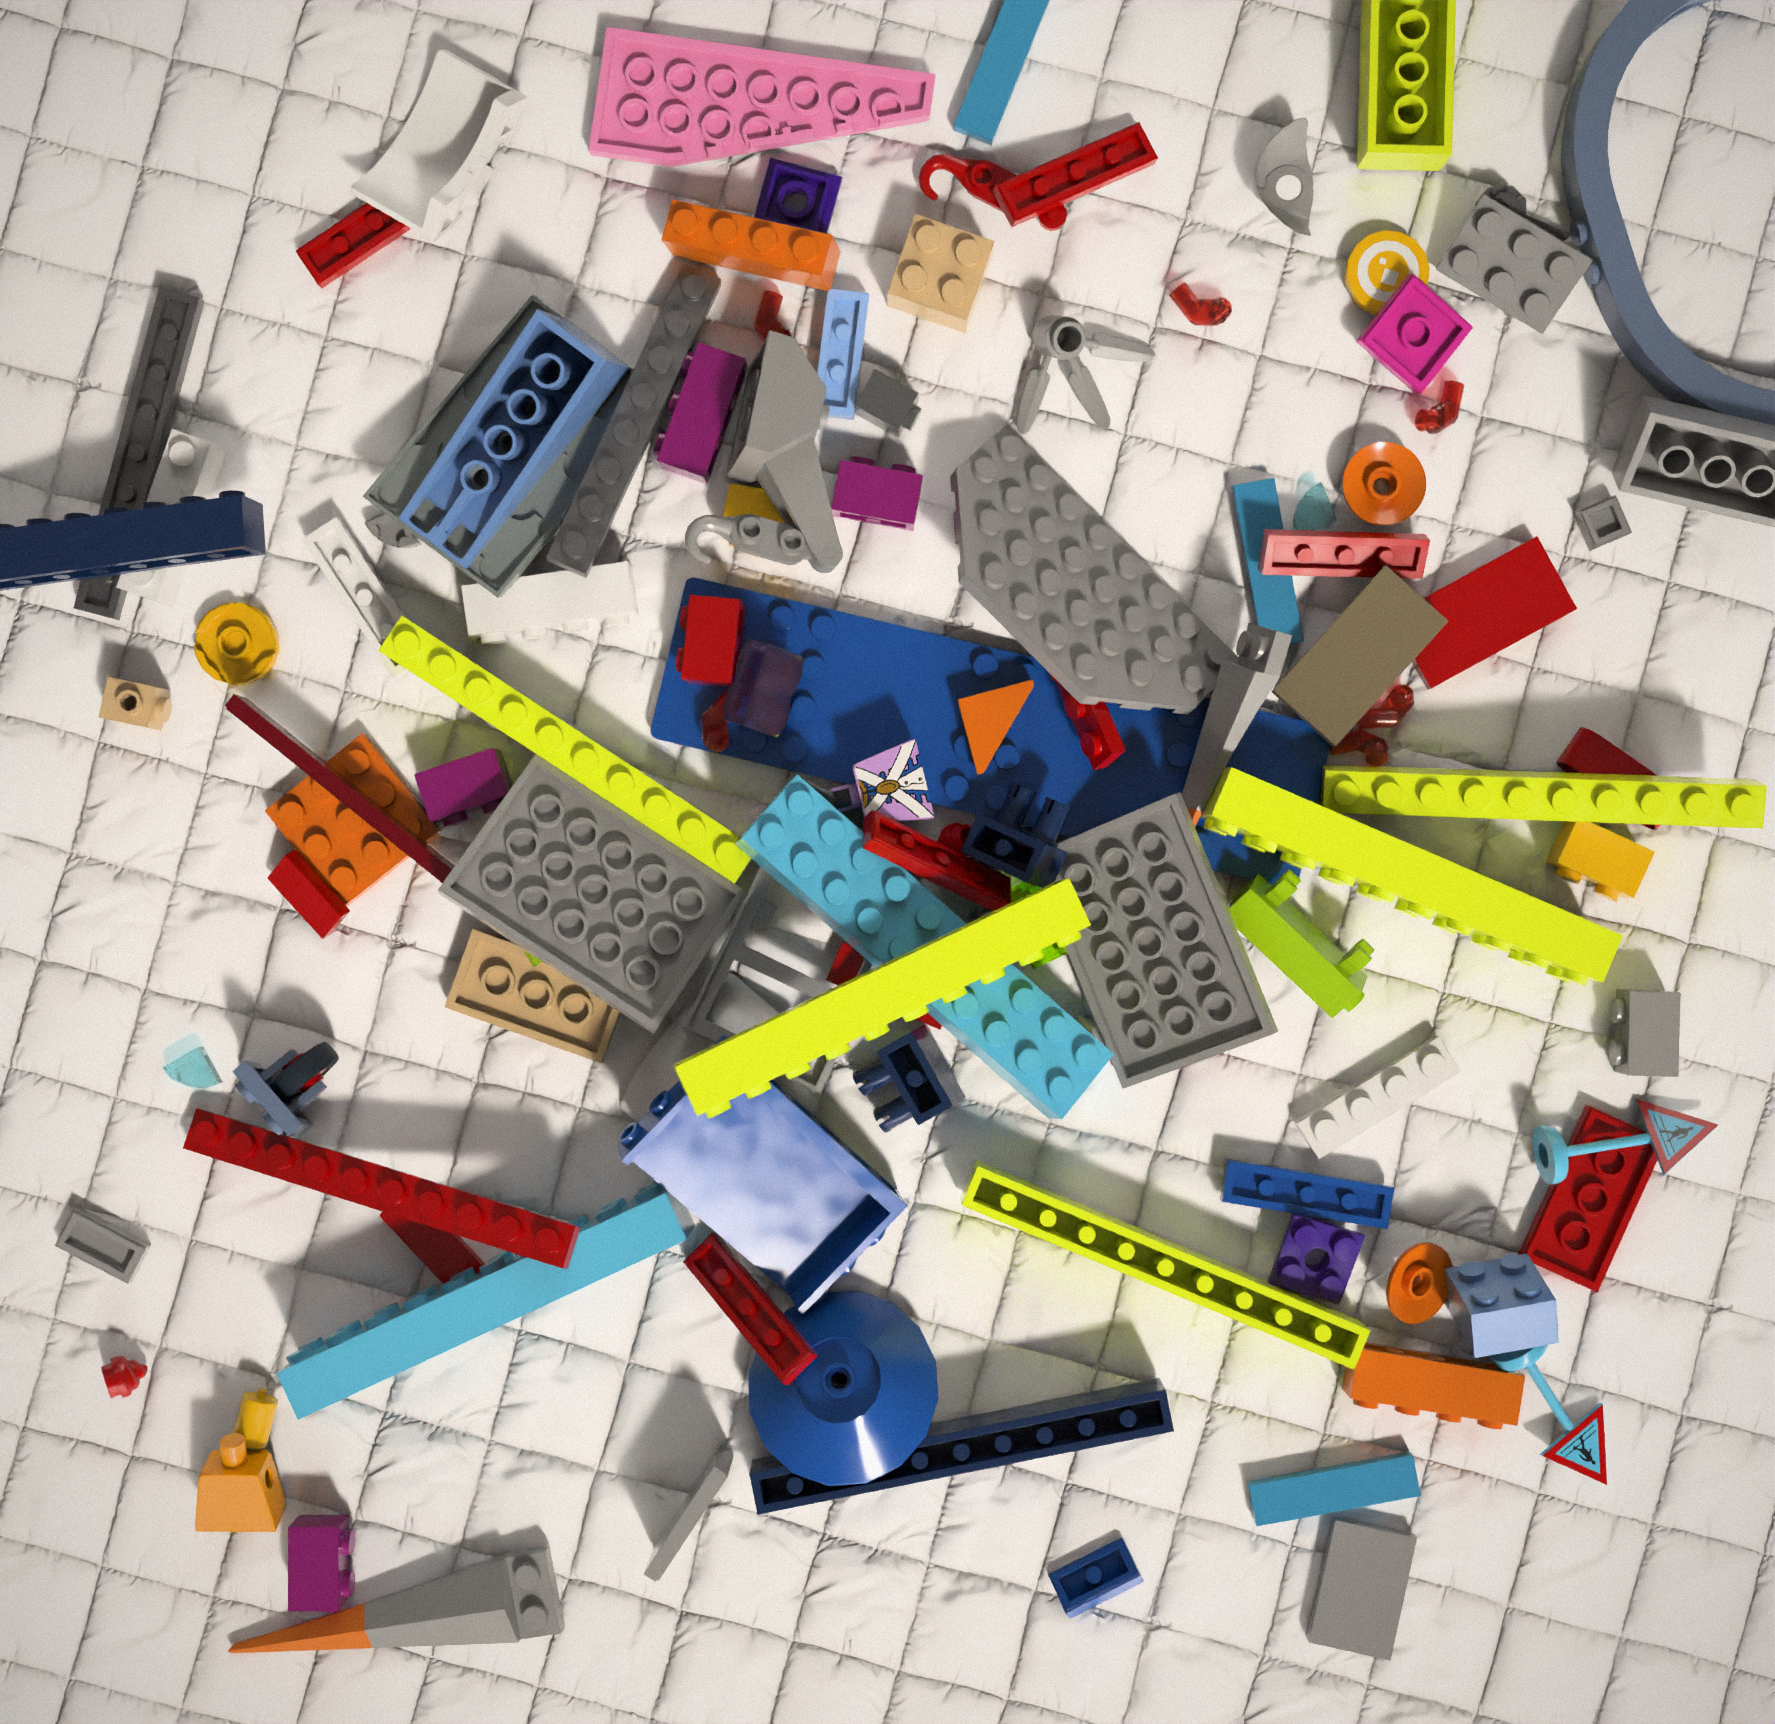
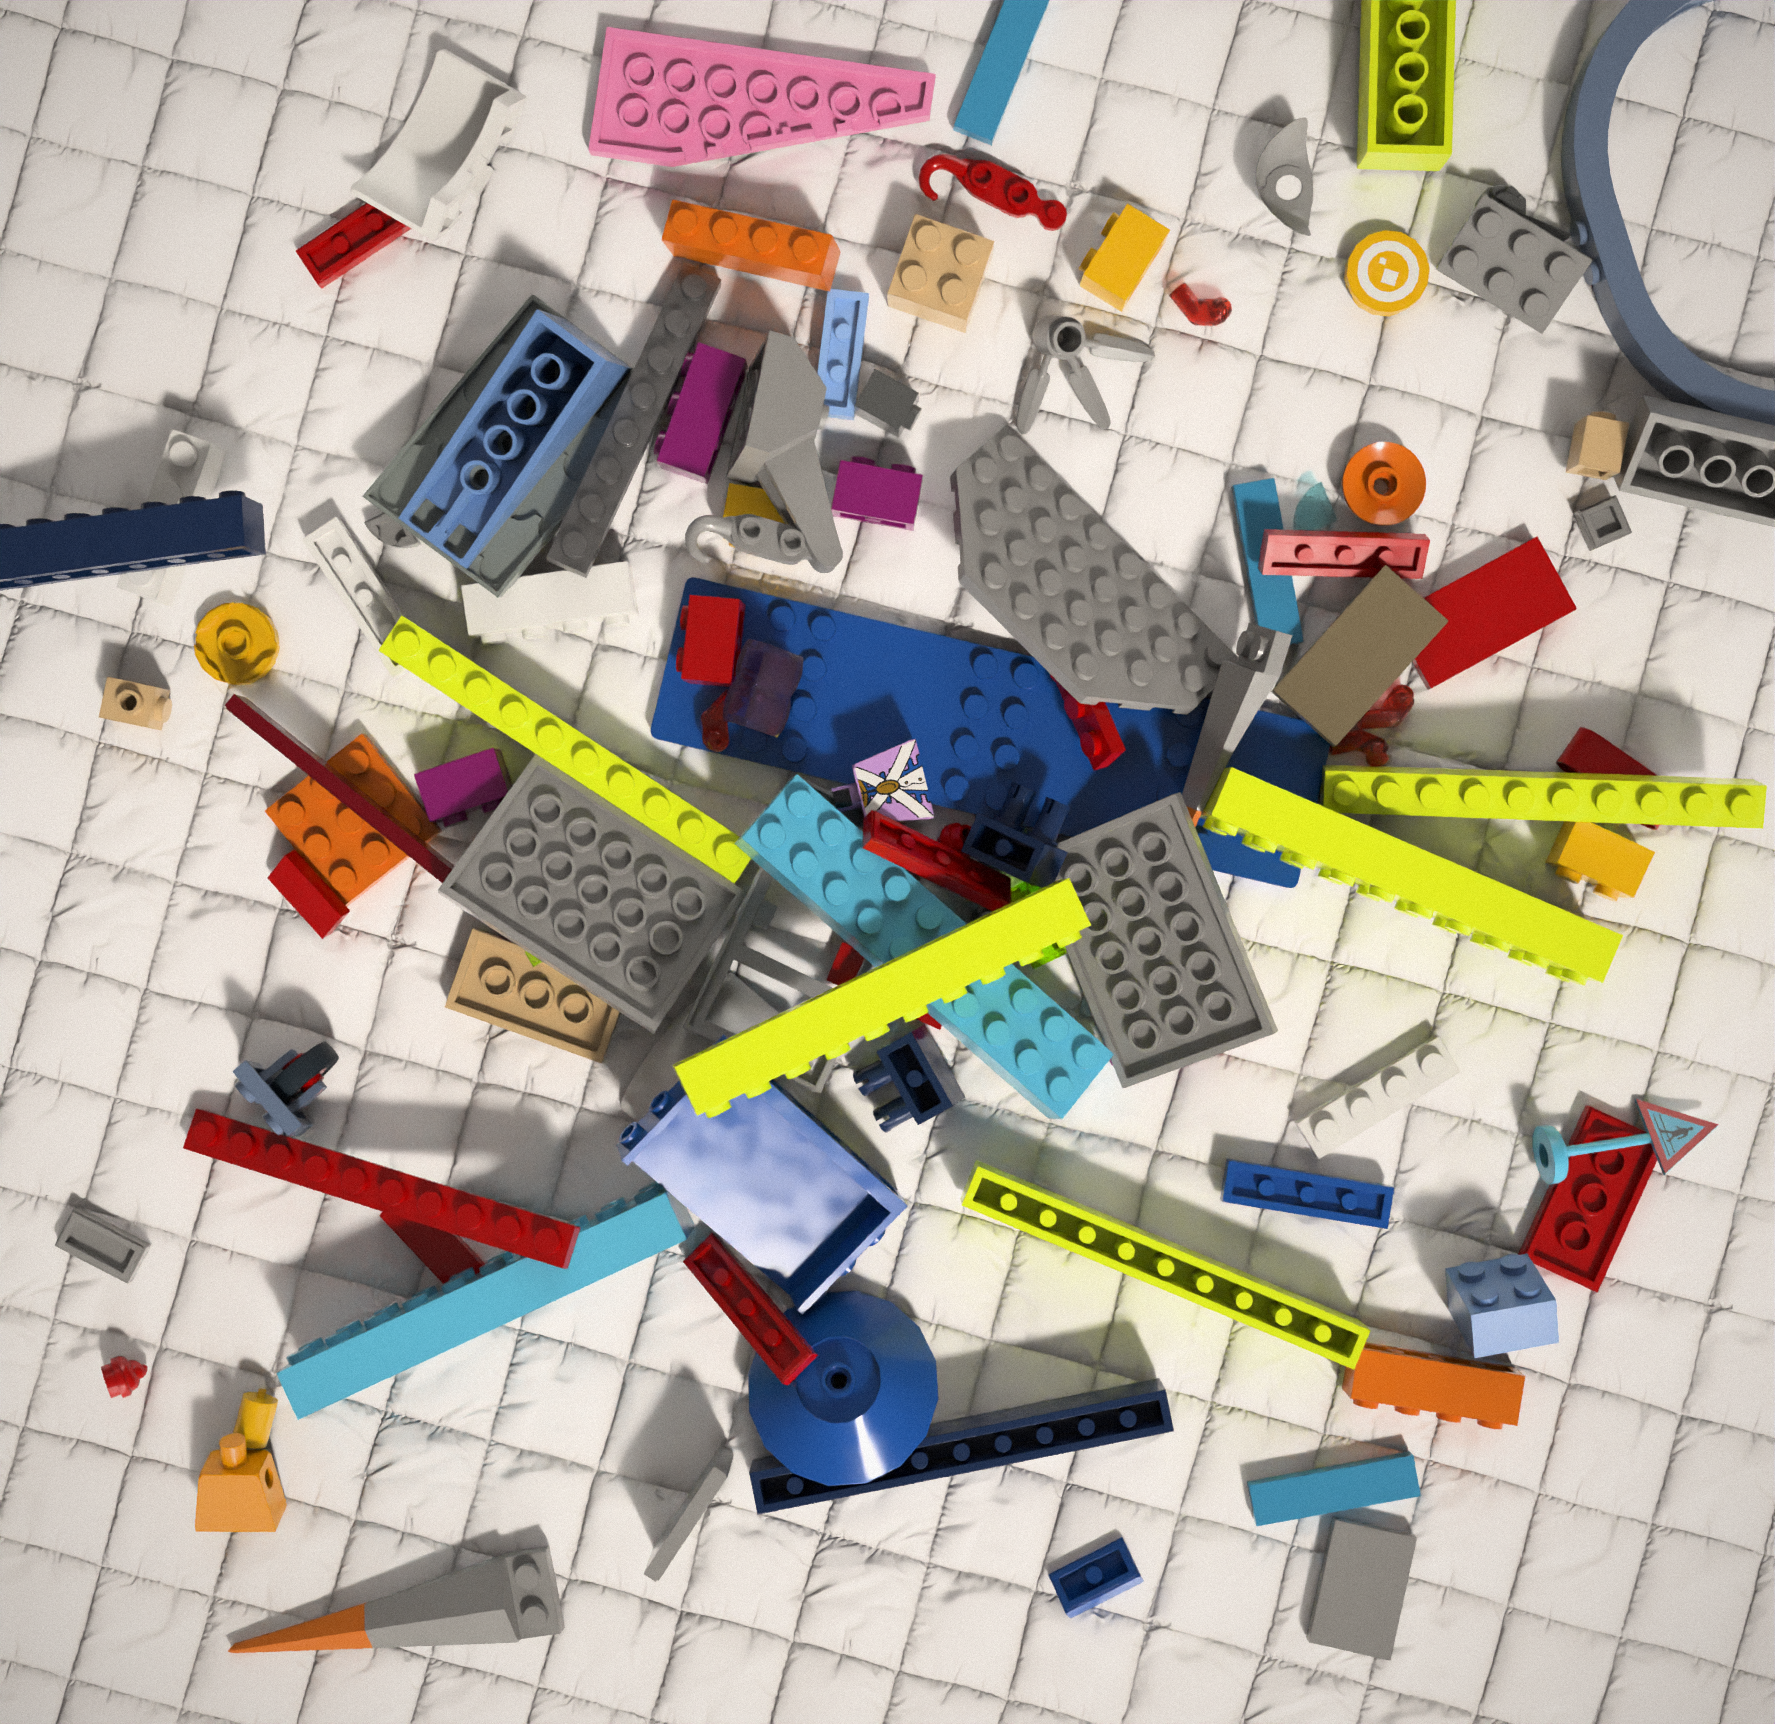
(145, 426): flat silver plate -> none
(194, 1070): clear light blue tile -> none
(320, 1563): magenta brick -> none
(768, 314): clear red arm -> none
(789, 178): dark purple piece -> none
(989, 717): orange tile -> none
(1075, 174): red tile -> none
(1123, 257): none -> yellow brick
(1297, 946): lime brick -> none
(1328, 1277): dark purple piece -> none
(1414, 334): dark pink tile -> none
(1418, 1283): orange dish -> none
(1443, 414): clear red arm -> none
(1582, 1443): medium azure piece -> none
(1597, 446): none -> tan brick
(1645, 1032): light grey brick -> none

